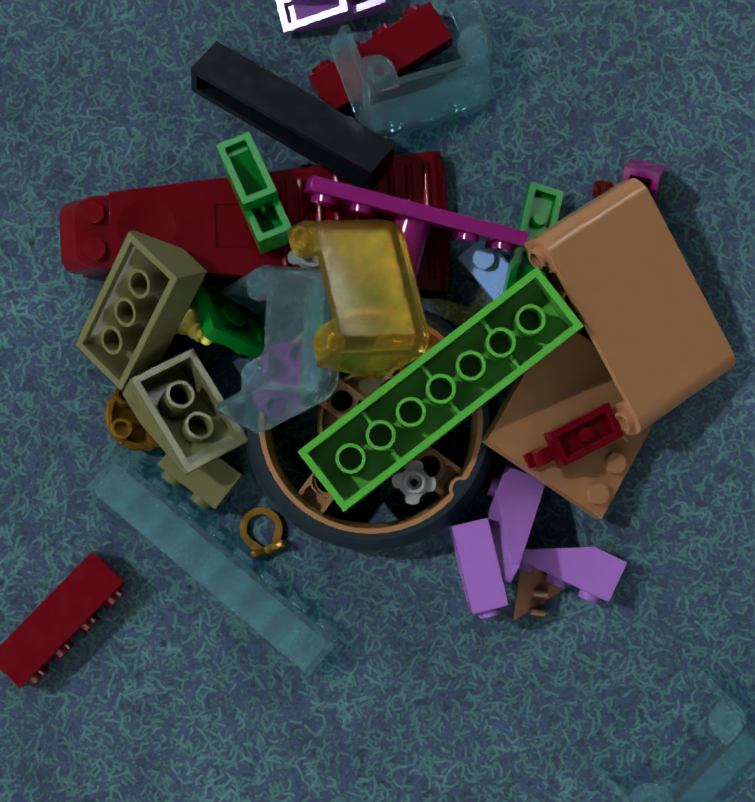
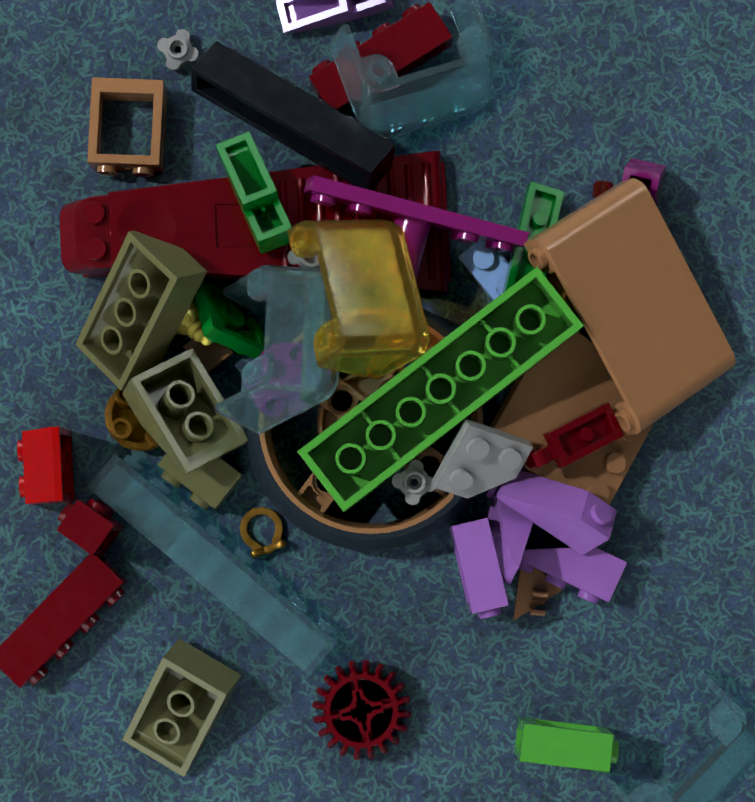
(47, 466): none -> red slope
(89, 525): none -> dark red brick
(127, 90): none -> medium nougat window
(181, 706): none -> olive slope
(187, 53): none -> light grey plate
(210, 355): none -> medium nougat tile
(367, 740): none -> dark red gear
(480, 460): none -> light grey plate
(561, 510): none -> medium lavender slope
(565, 744): none -> bright green window

